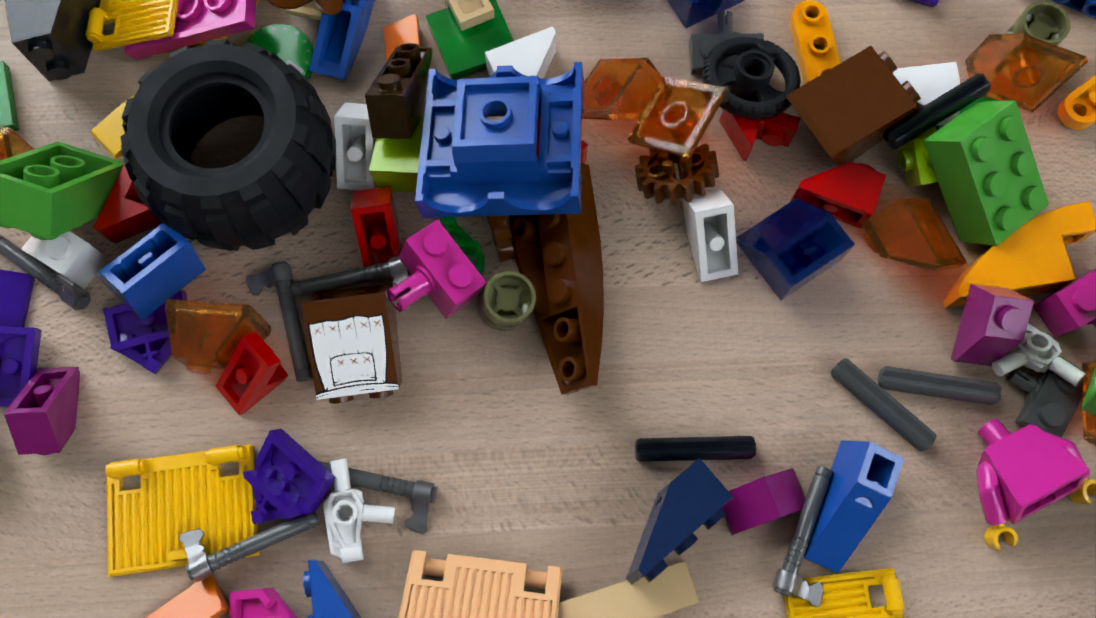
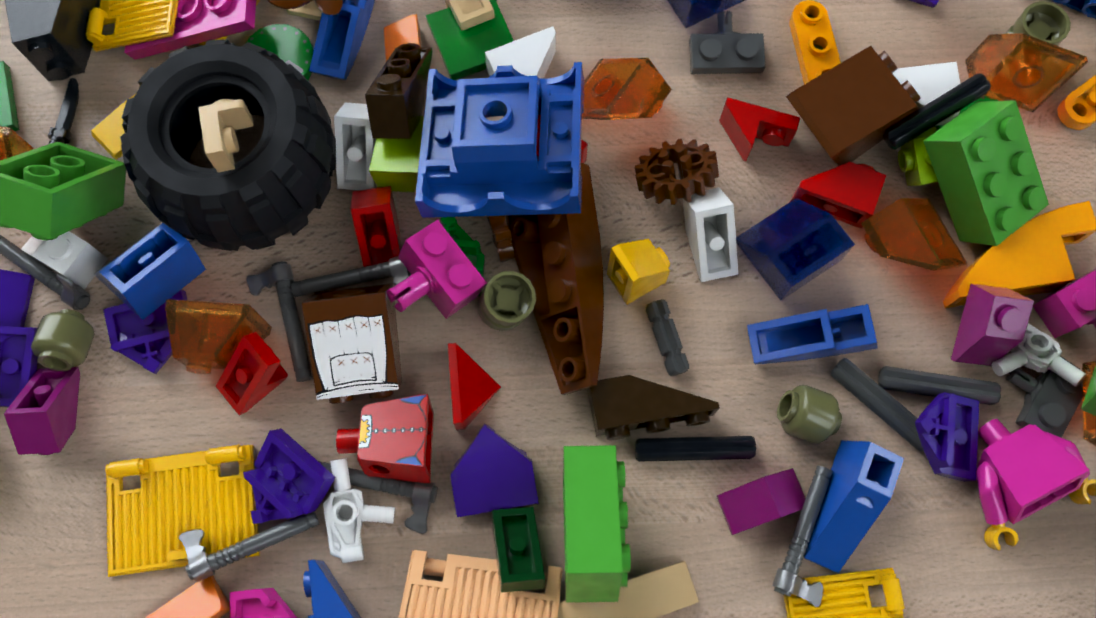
(62, 340): none -> olive head
(66, 116): none -> black piece
(124, 212): red slope -> none
(218, 132): none -> tan bracket
(393, 439): none -> torso
(469, 387): none -> red slope
(492, 476): none -> dark purple slope
(517, 550): none -> dark green plate
(594, 524): none -> bright green brick
(635, 403): none -> dark brown slope
(637, 268): none -> yellow slope
(667, 337): none -> dark grey axle
(677, 116): clear orange slope -> none
(678, 511): dark blue slope -> none
(749, 81): black wheel -> none
(809, 414): none -> olive head
(812, 335): none -> blue slope
(950, 436): none -> dark purple slope

